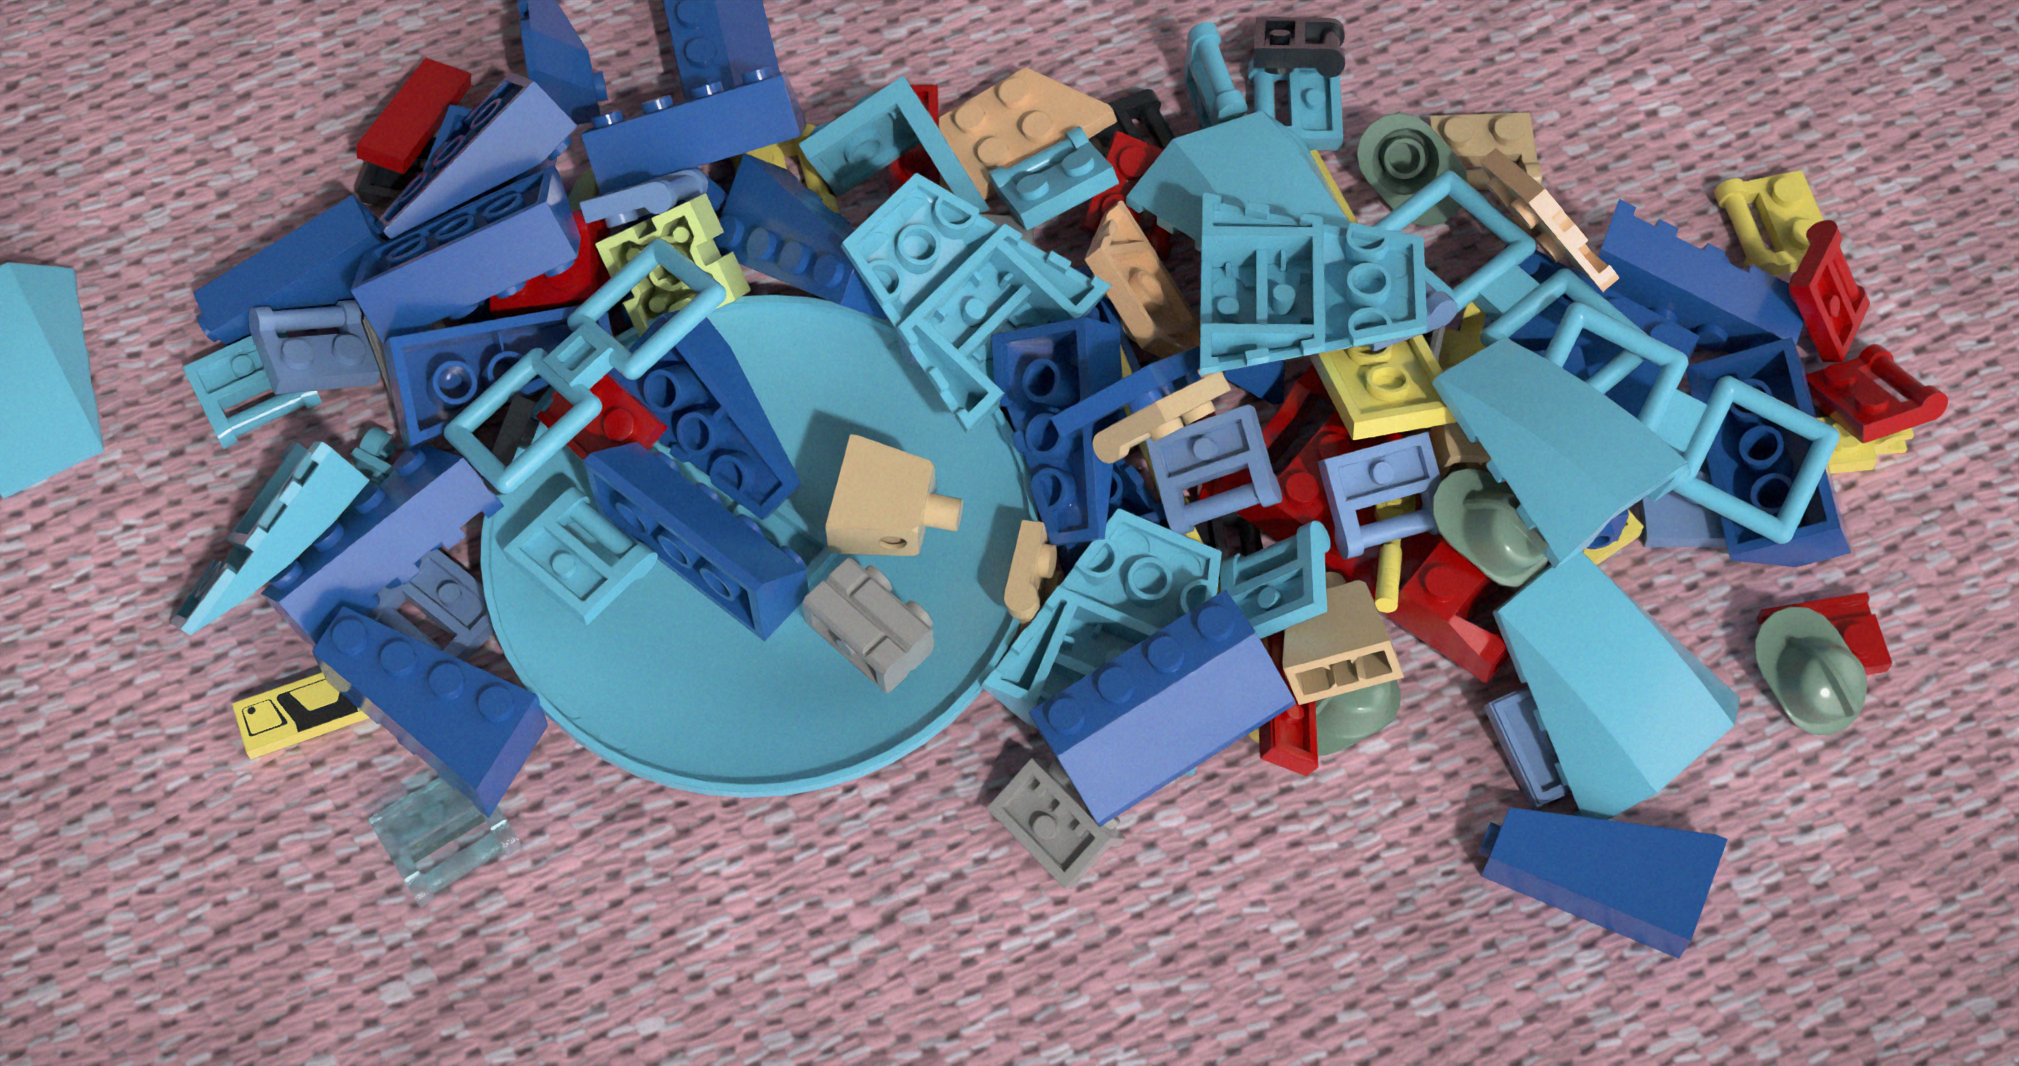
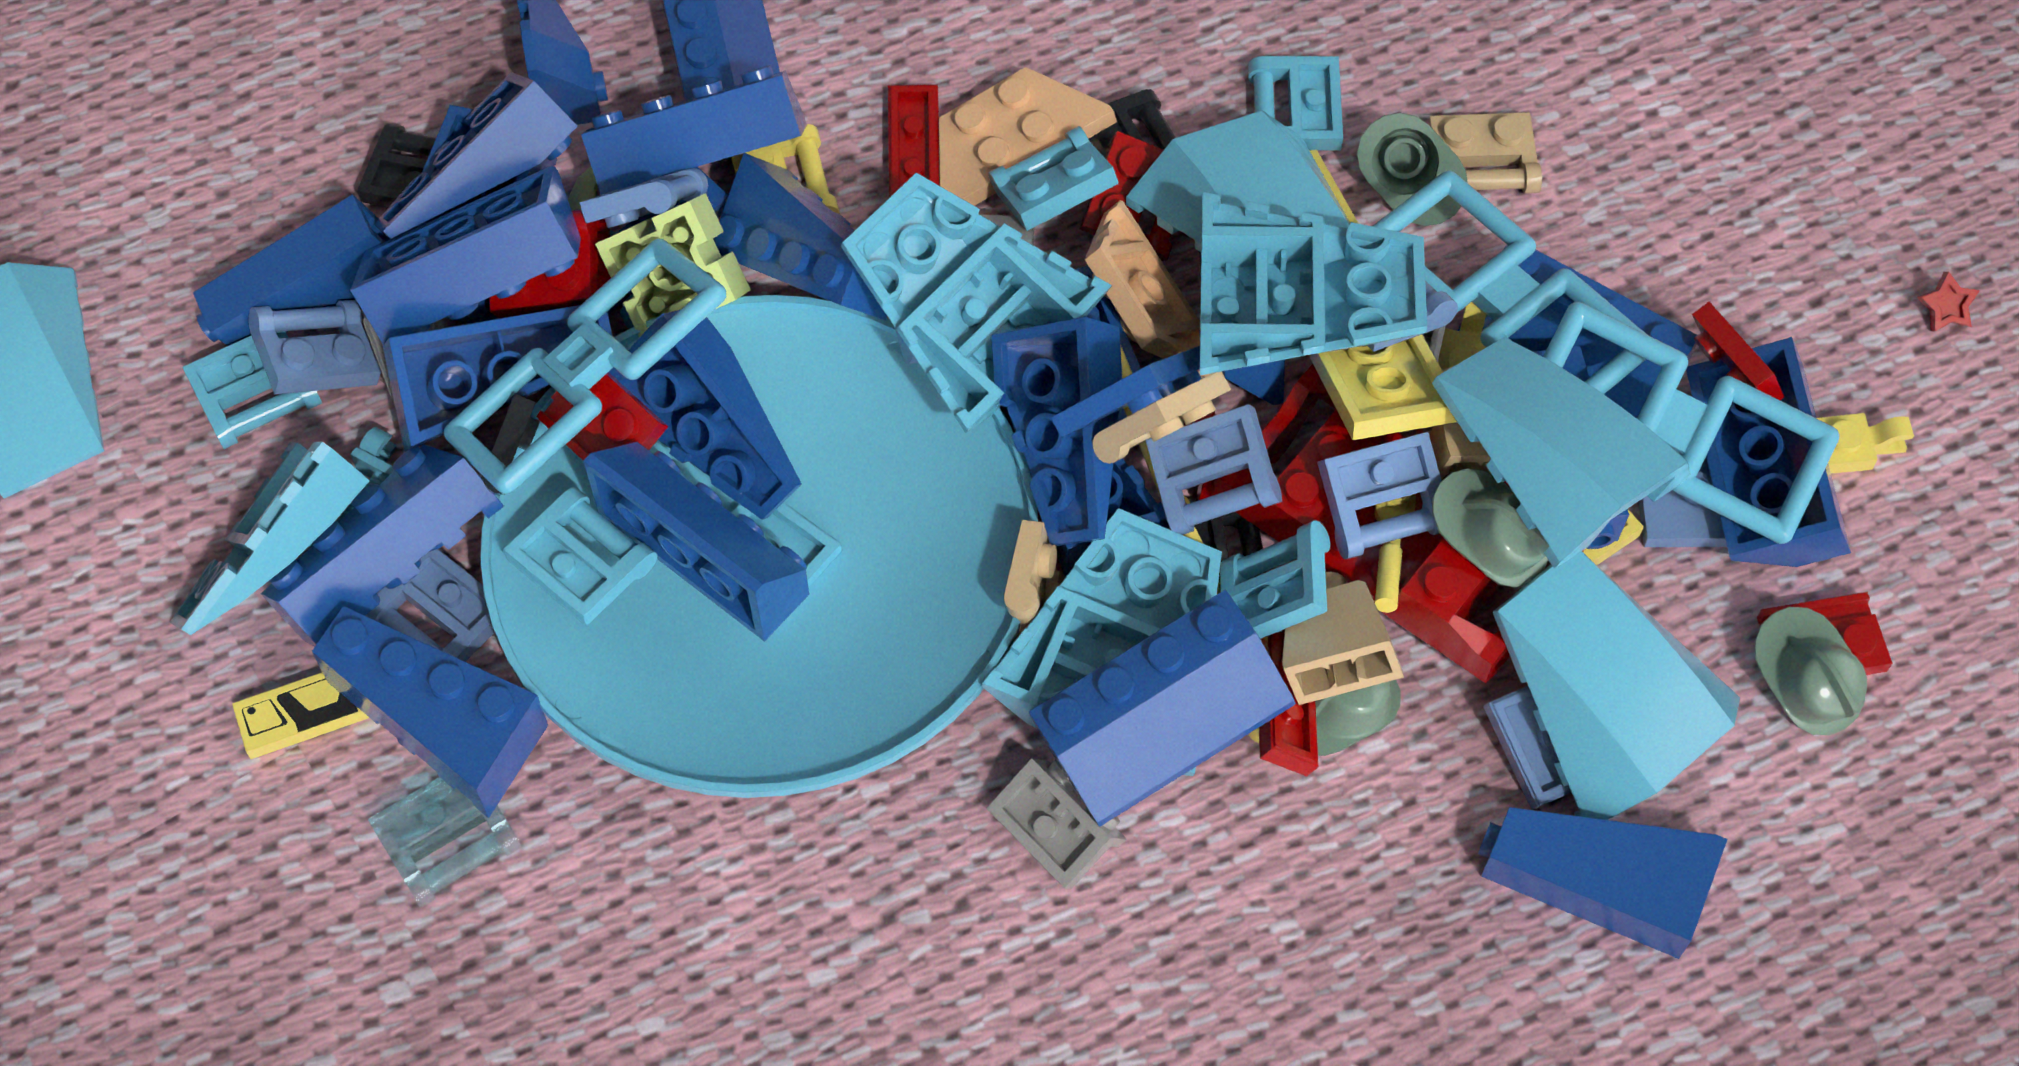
(413, 116): red tile -> none
(869, 623): light grey brick -> none
(878, 133): medium azure bracket -> none
(886, 502): tan torso -> none
(1209, 78): medium azure plate -> none
(1282, 46): black plate -> none
(1542, 216): light nougat wing -> none
(1697, 286): blue wedge -> none
(1723, 342): none -> red plate
(1787, 214): light yellow plate -> none
(1828, 293): red plate -> none
(1865, 408): red plate -> none
(1948, 303): none -> piece

